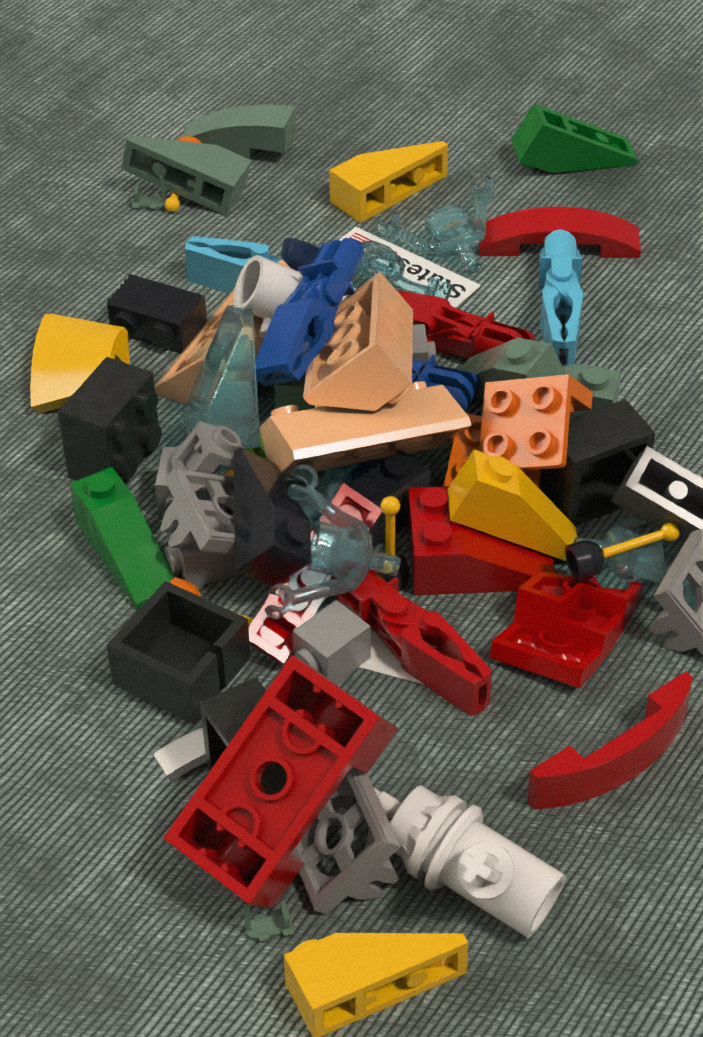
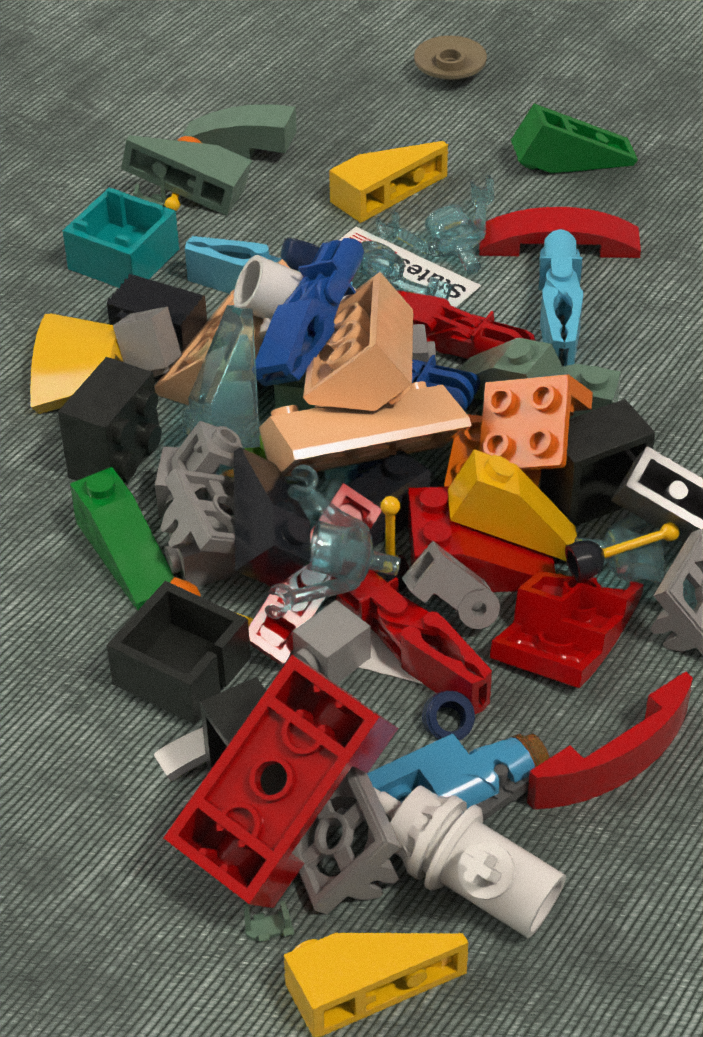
(120, 238): none -> teal container
(148, 340): none -> light grey brick
(450, 57): none -> dark tan dish
(453, 700): none -> dark blue piece
(454, 583): none -> light grey leg
(484, 777): none -> dark azure plate

